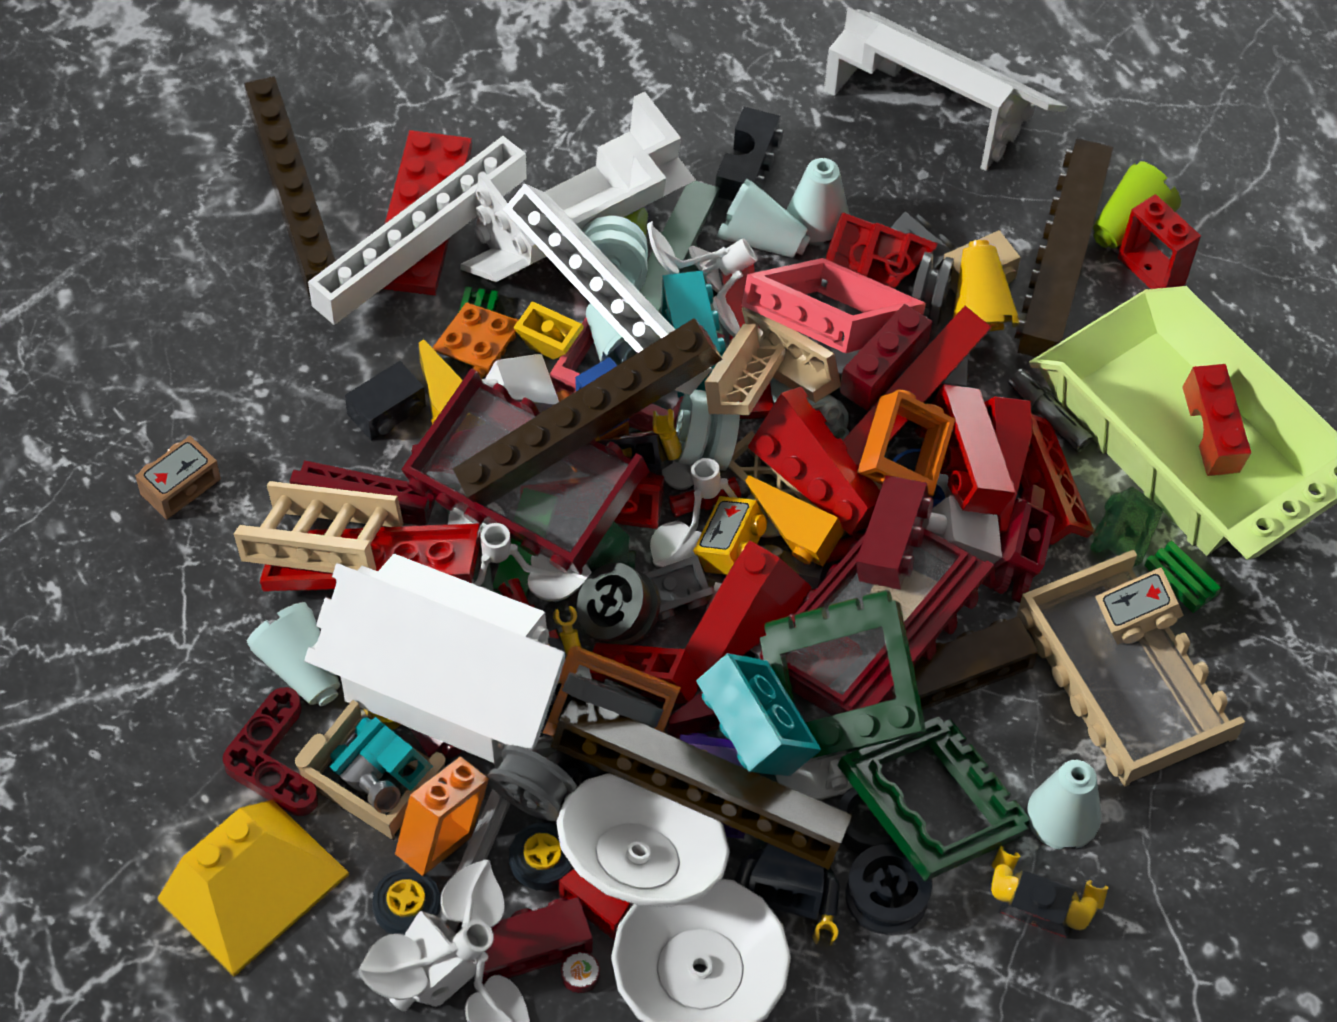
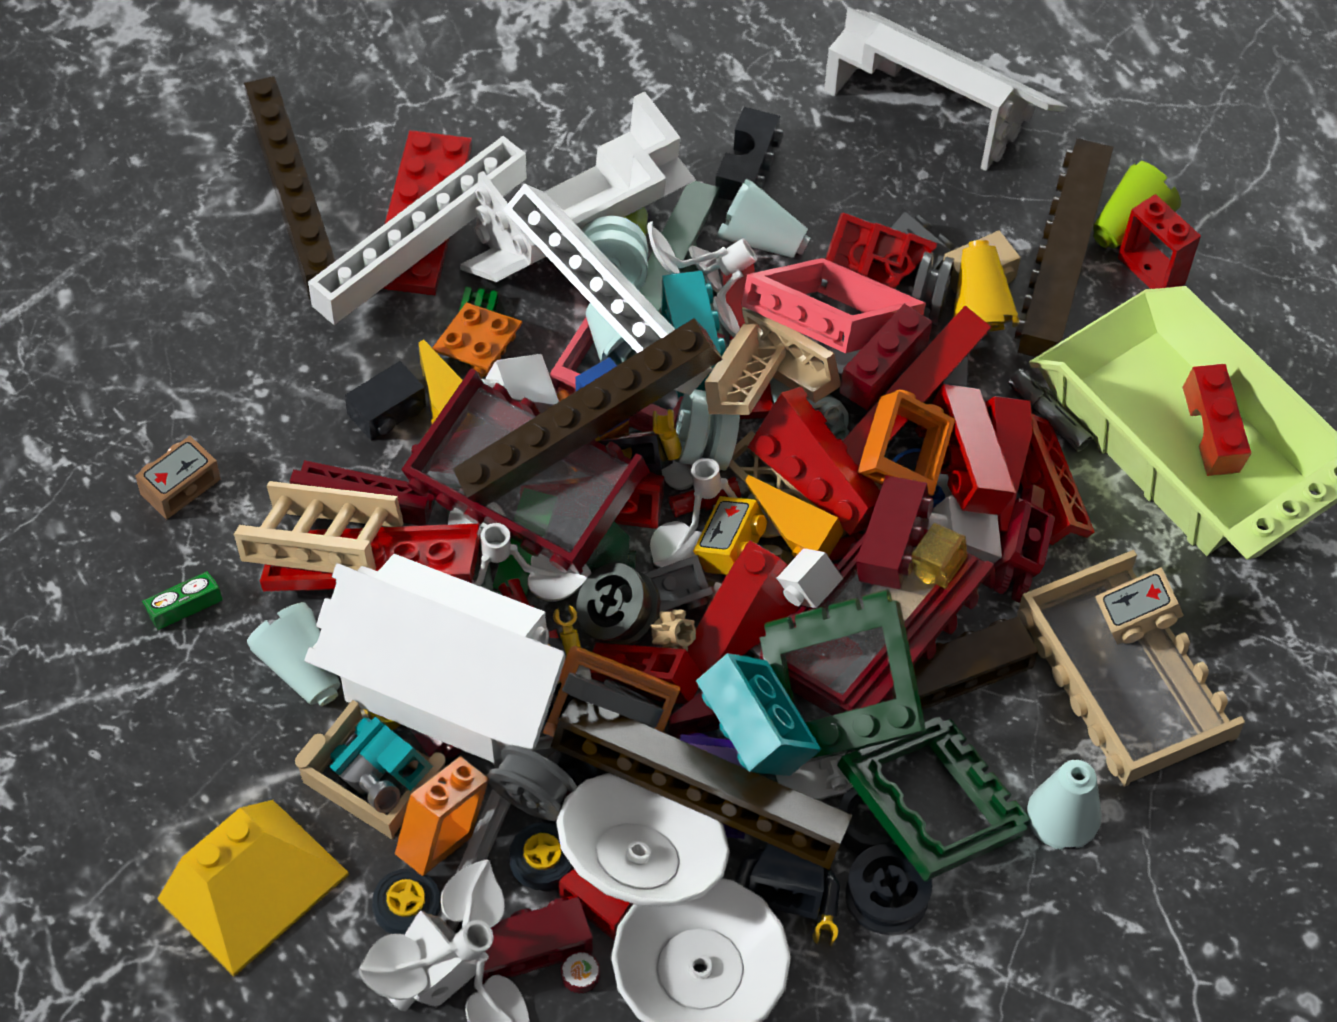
(182, 600): none -> green slope
(258, 754): dark red beam -> none
(547, 330): yellow slope -> none
(673, 630): none -> tan gear
(809, 578): none -> white brick
(819, 200): light aqua cone -> none
(939, 555): none -> clear yellow brick
(1042, 900): torso -> none
(1127, 524): clear green bracket -> none
(1187, 573): green tile -> none

